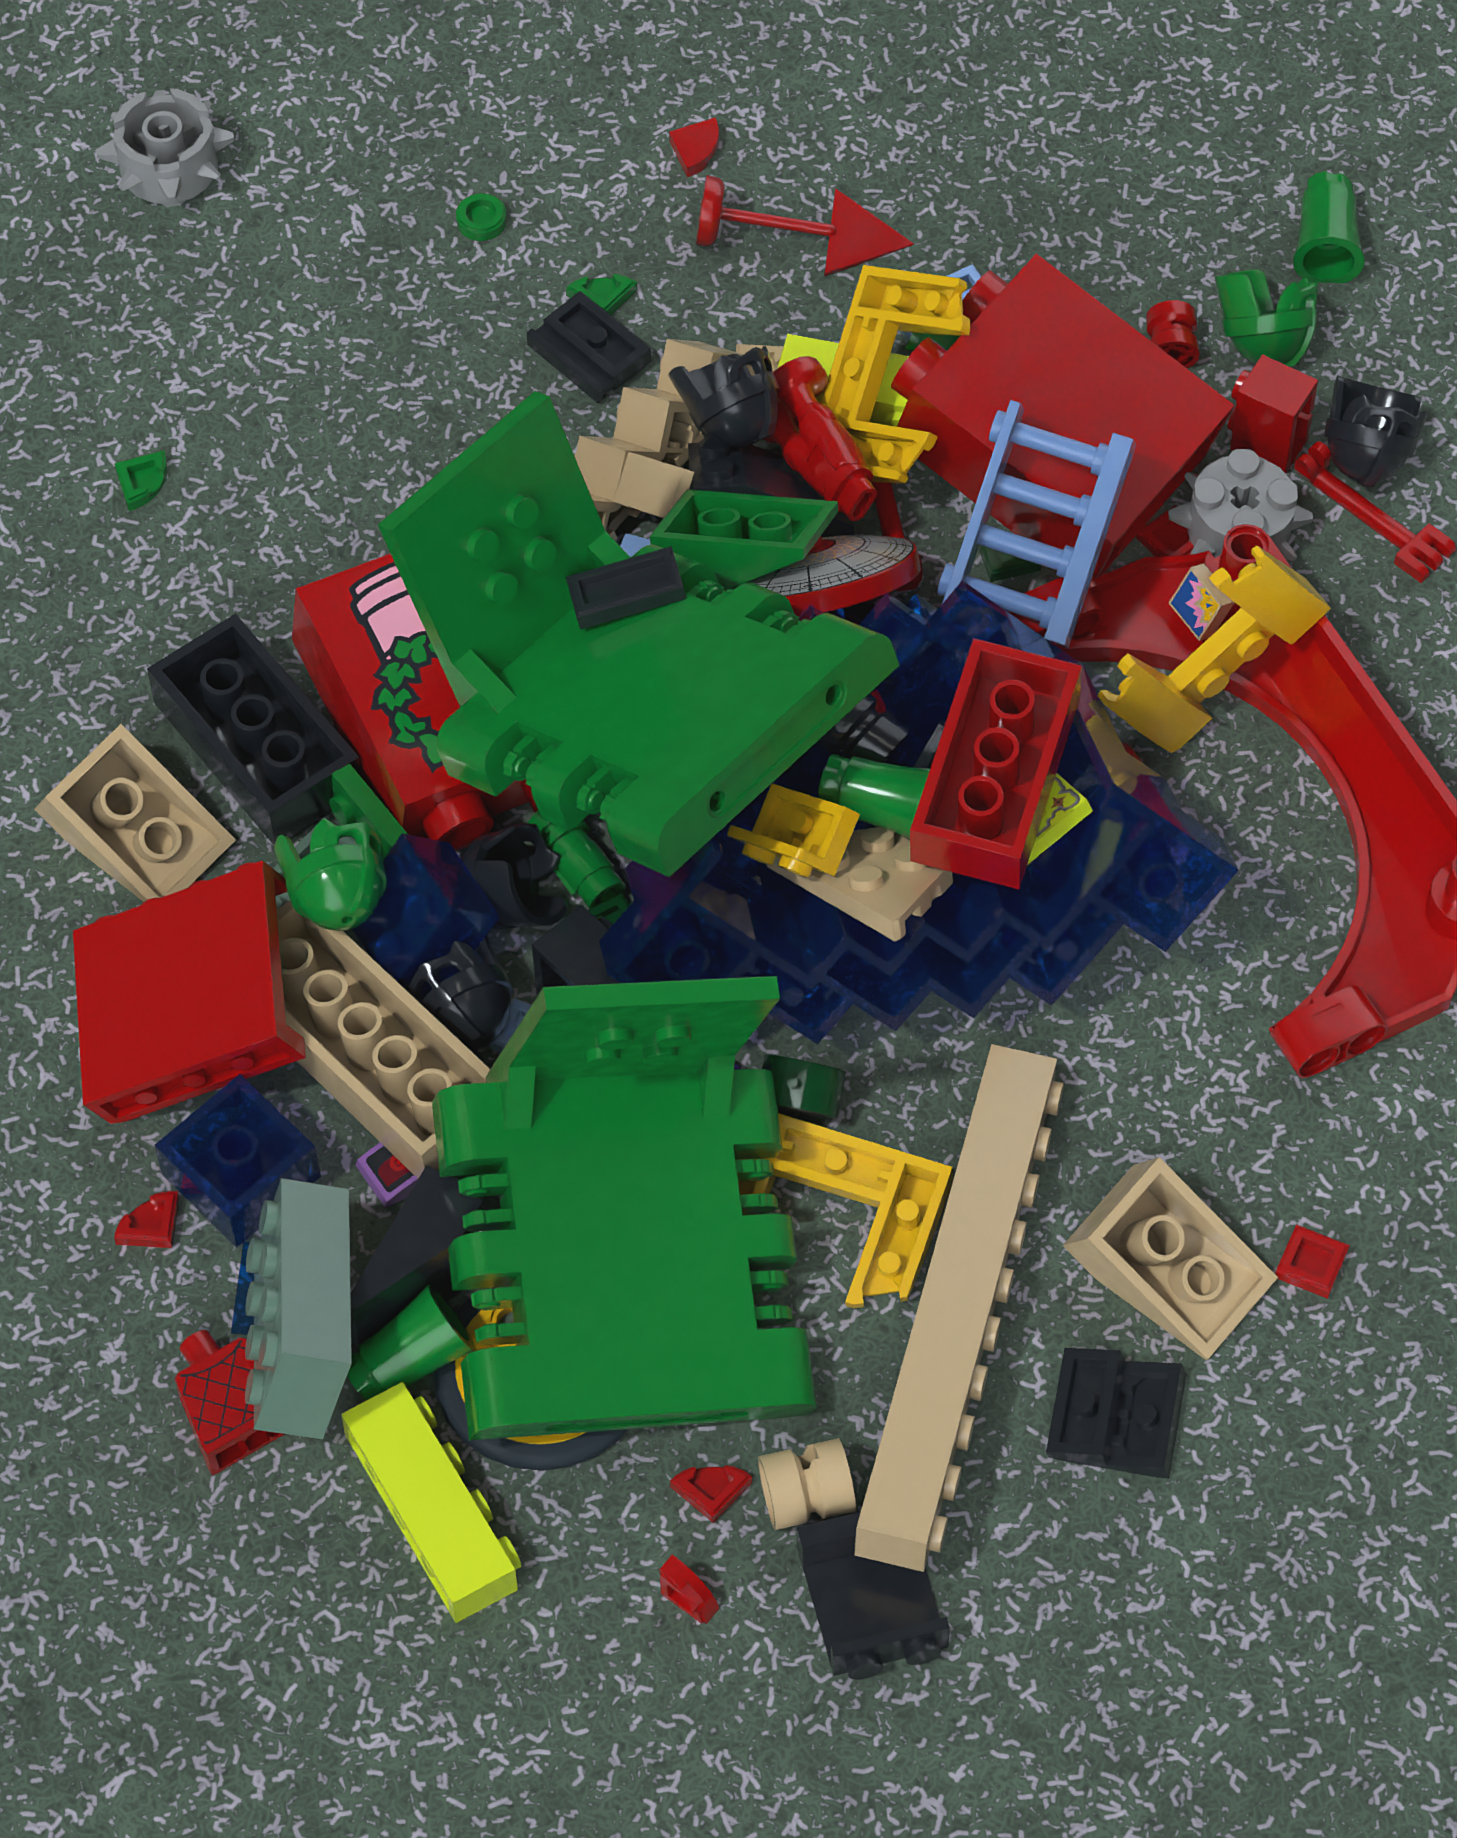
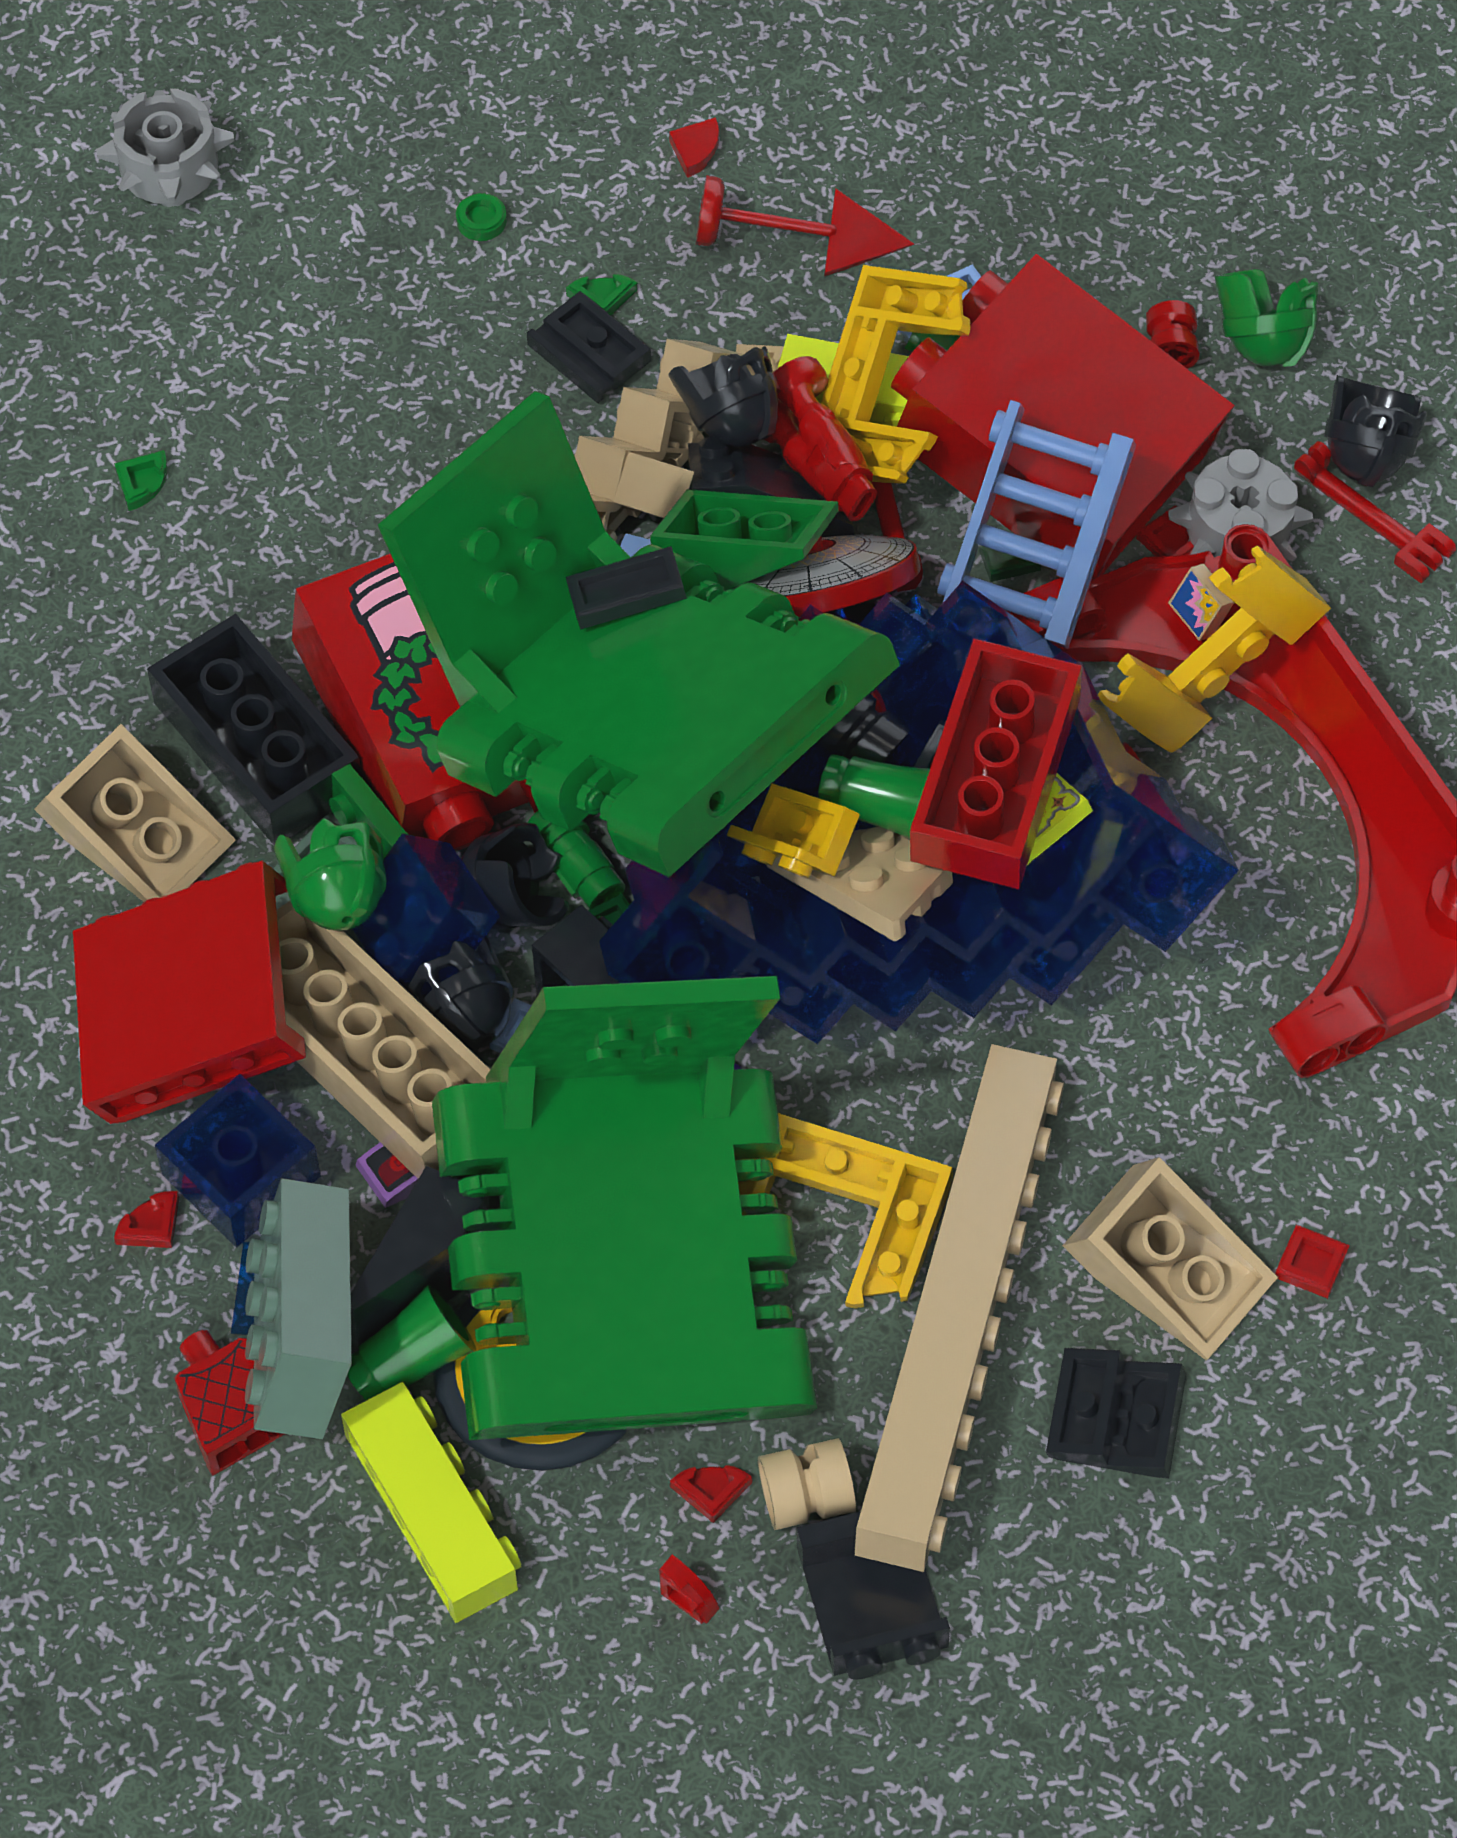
(805, 1085): dark green piece -> none
(1272, 411): red piece -> none
(1328, 231): green plant -> none

